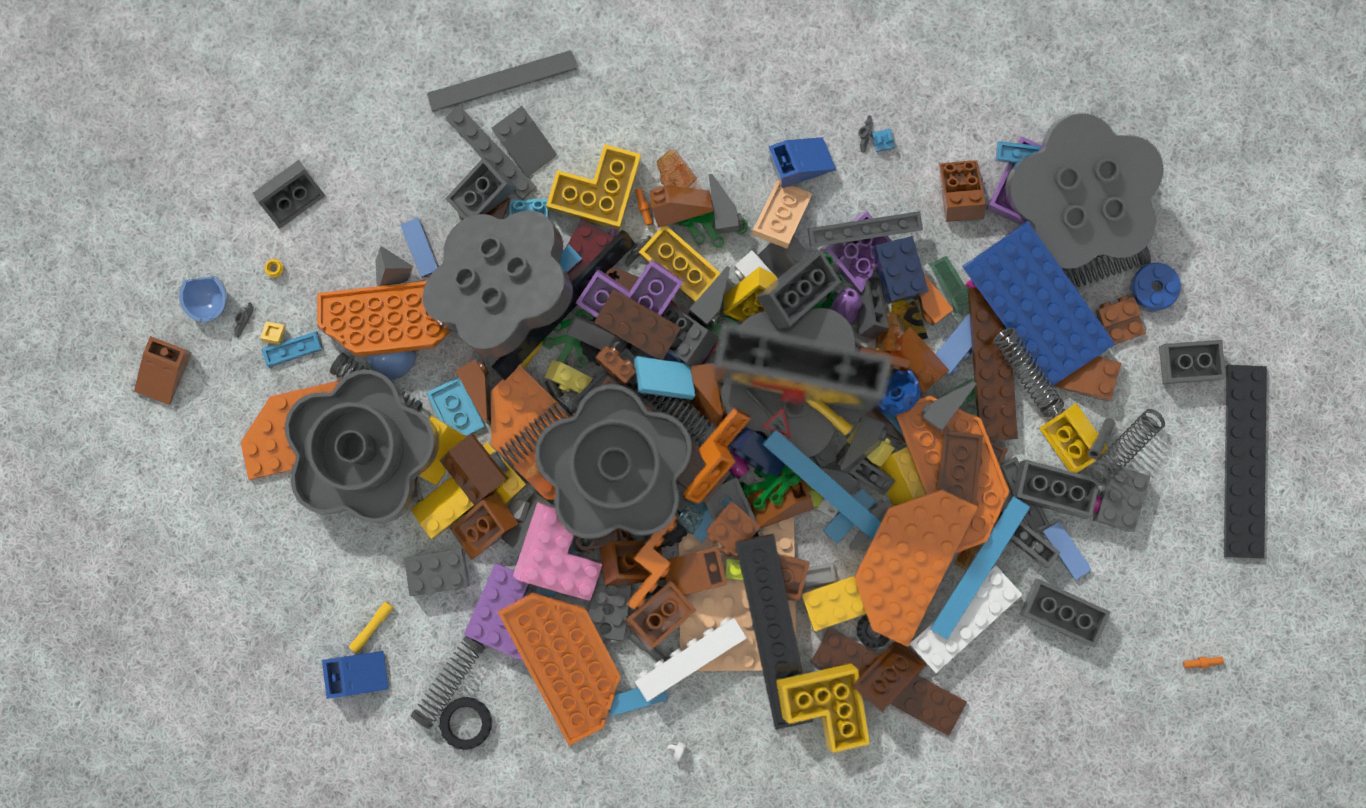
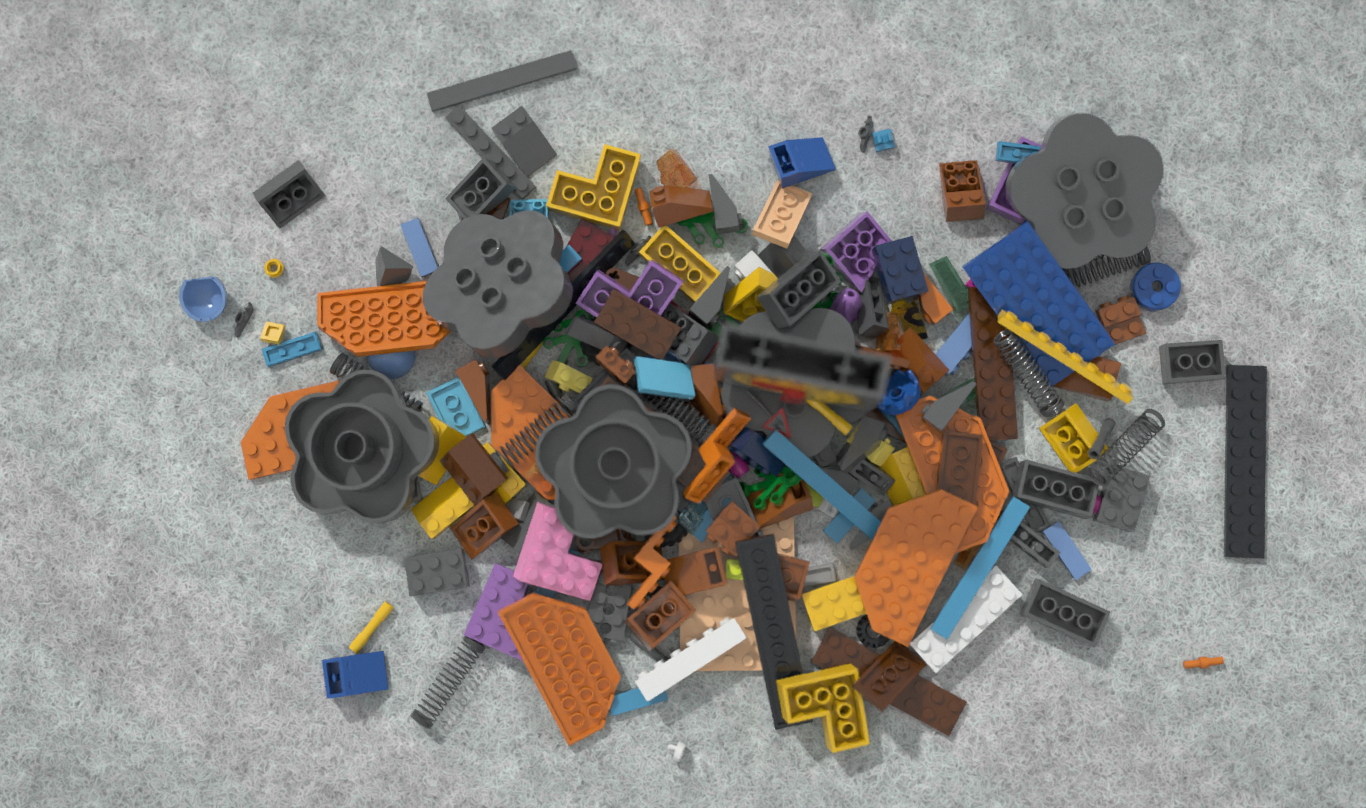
(161, 370): dark orange slope -> none
(445, 723): black tyre -> none
(864, 229): dark grey plate -> none
(1060, 353): none -> yellow plate

